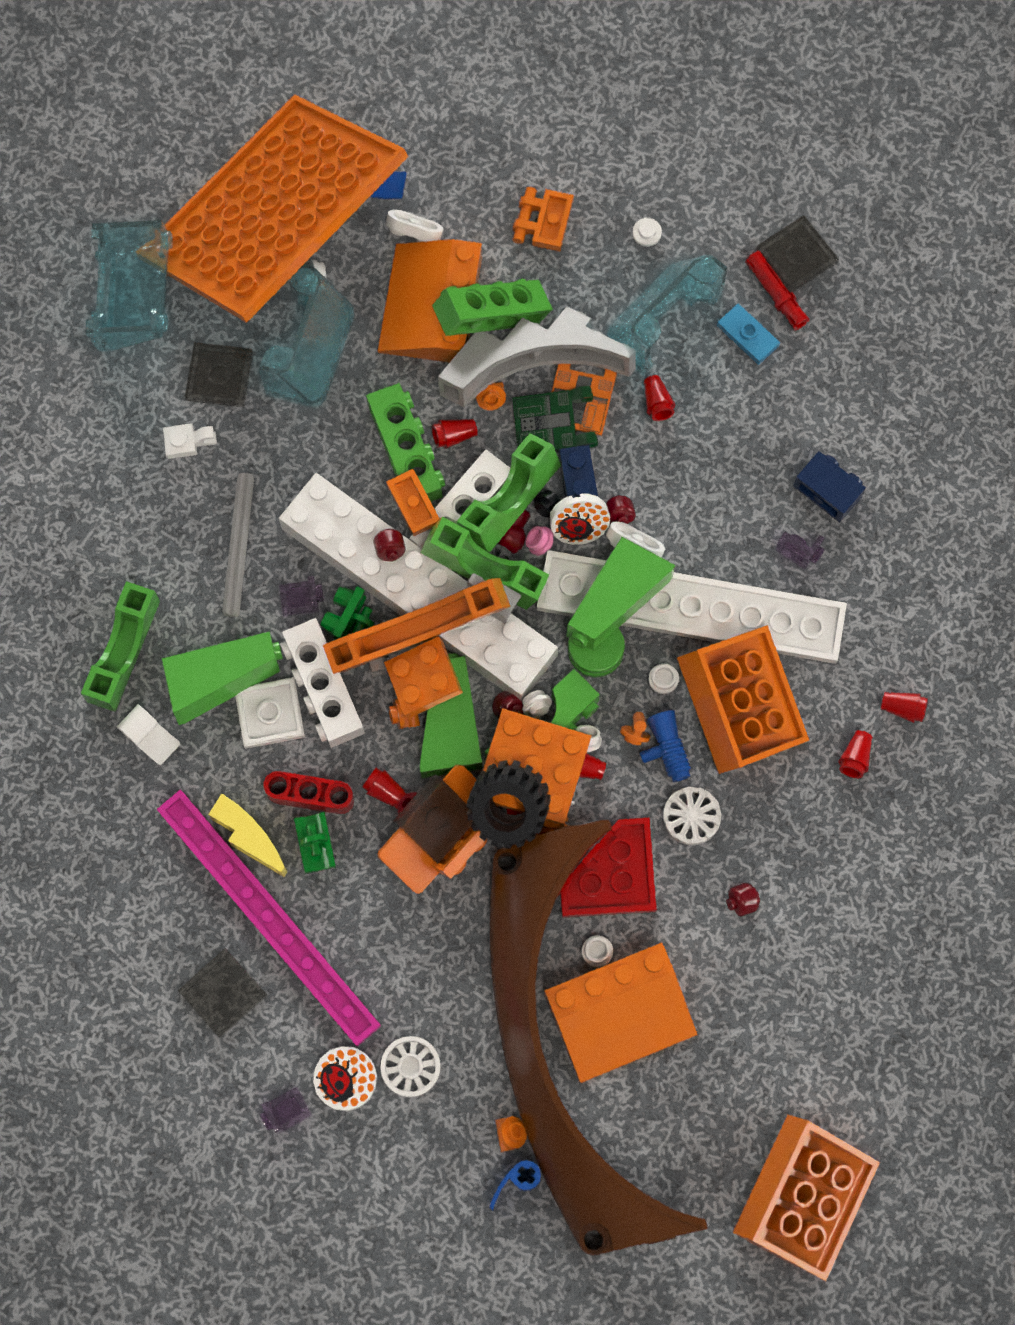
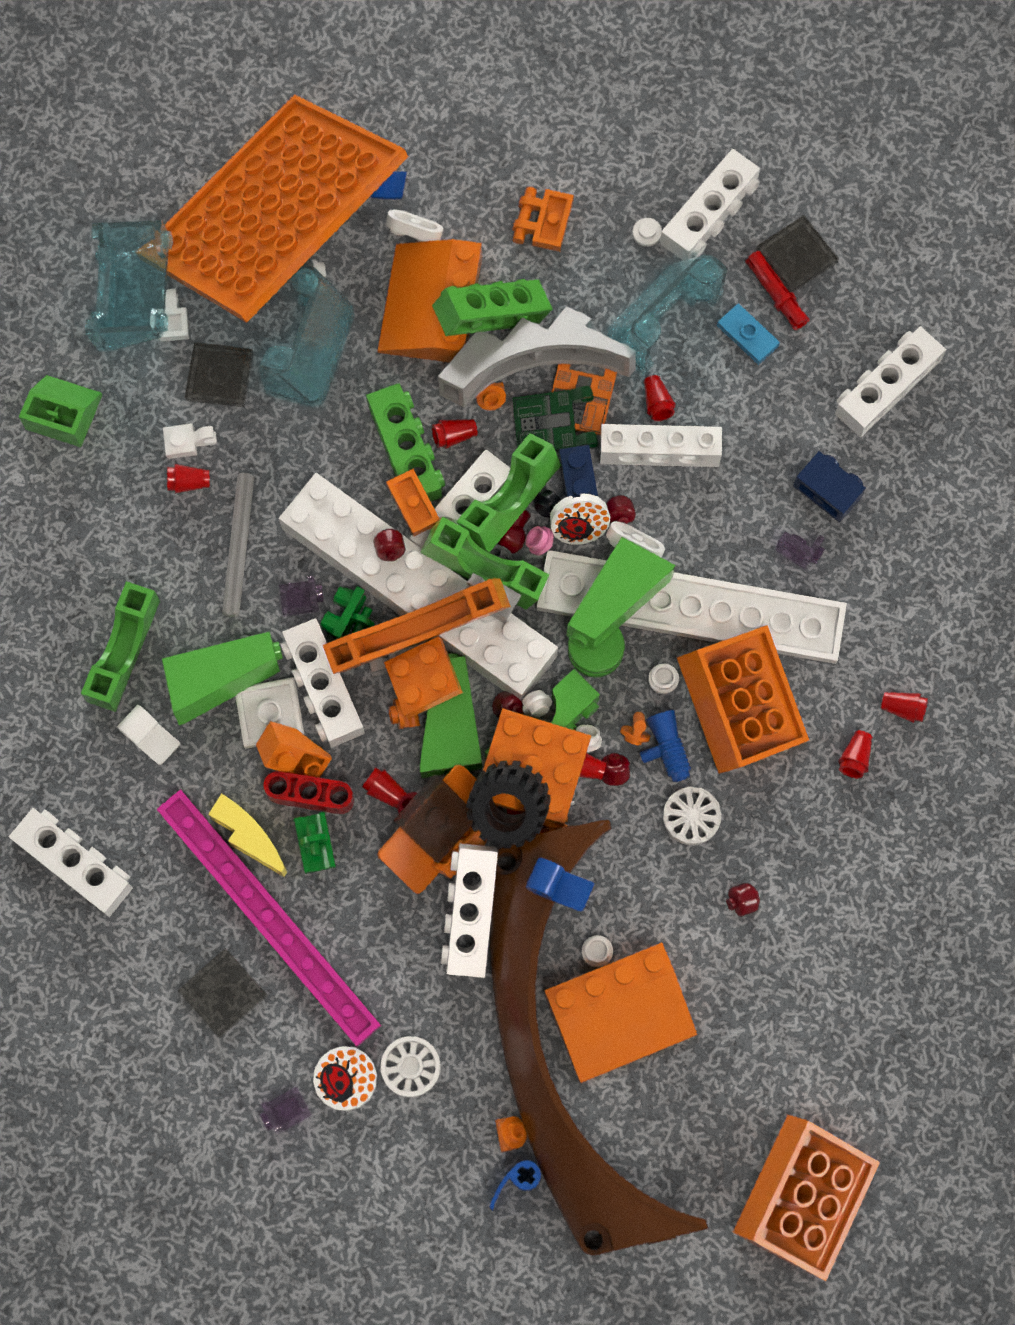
(30, 837): none -> white brick
(60, 410): none -> bright green slope
(177, 318): none -> white plate
(186, 478): none -> red cone
(291, 751): none -> orange slope
(470, 960): none -> white brick
(558, 885): none -> blue panel
(614, 874): red plate -> none
(617, 769): none -> dark red piece
(660, 445): none -> white brick
(732, 170): none -> white brick
(861, 415): none -> white brick

